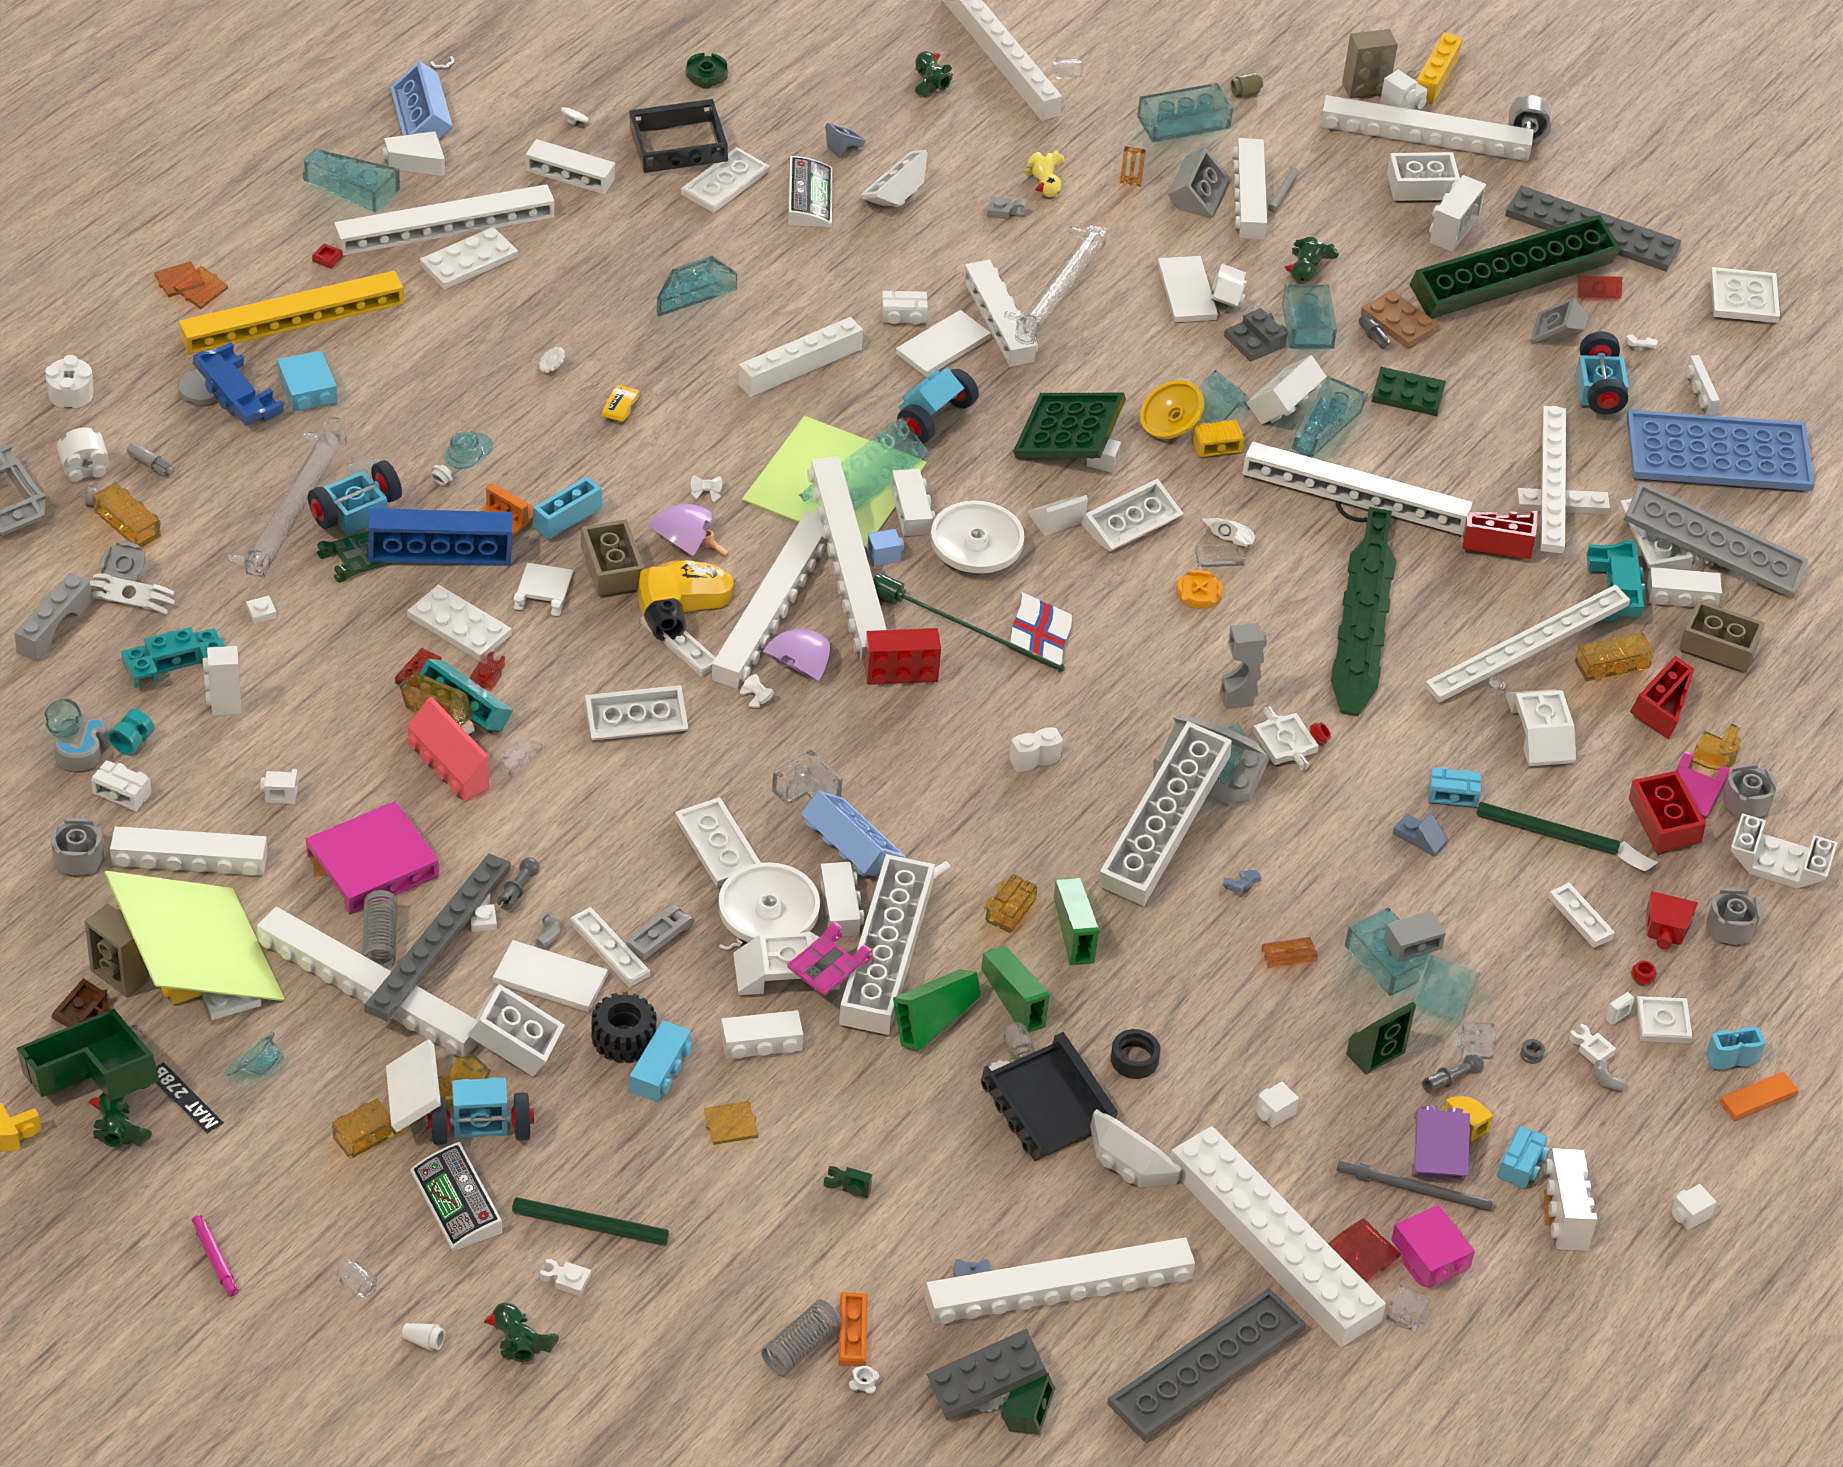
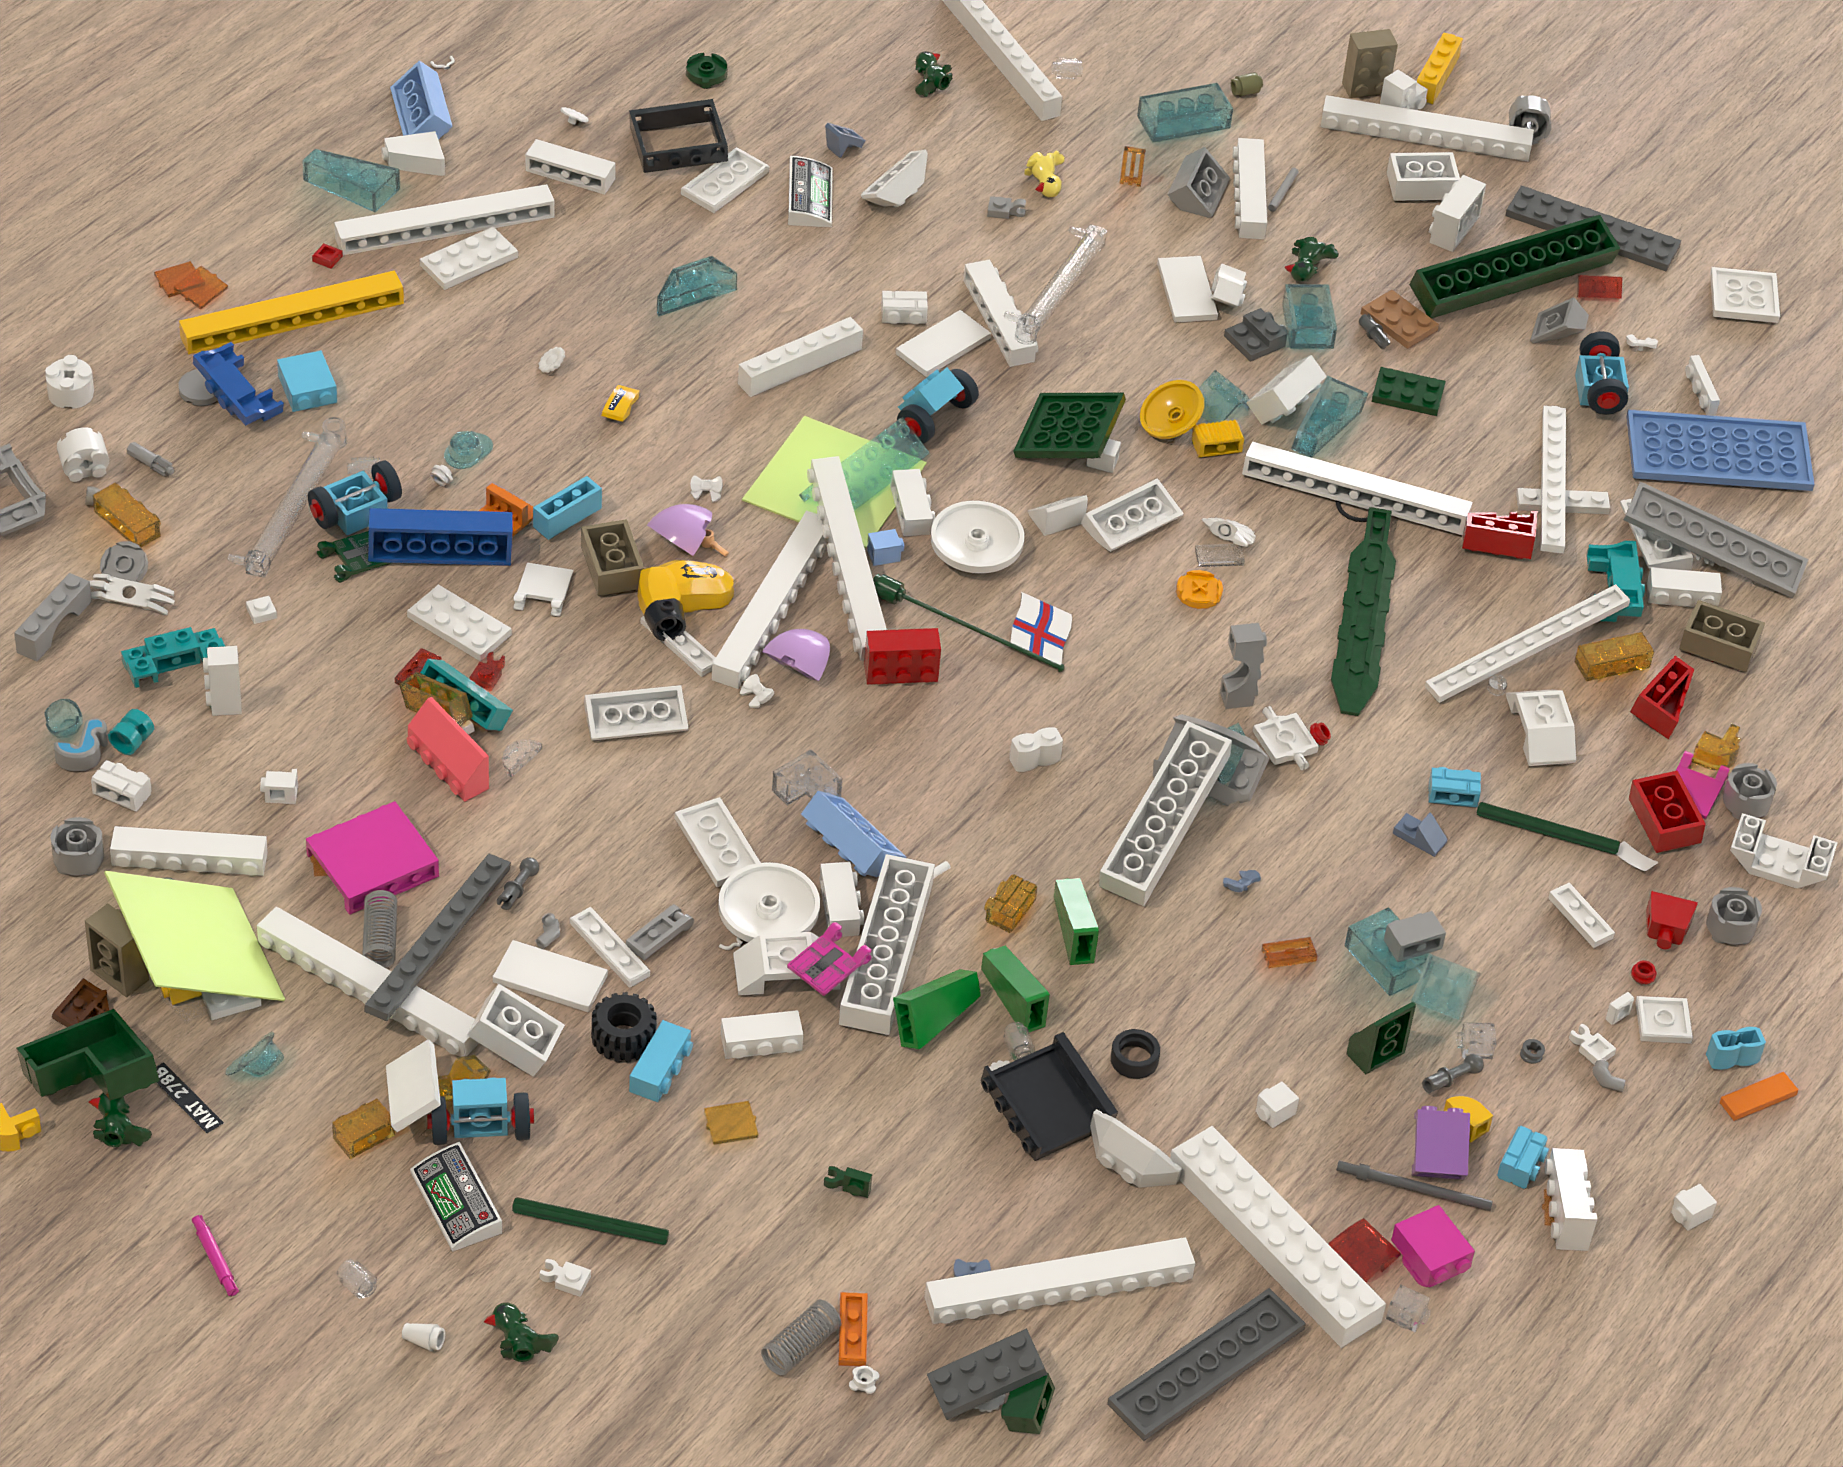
(484, 917): white plate -> none

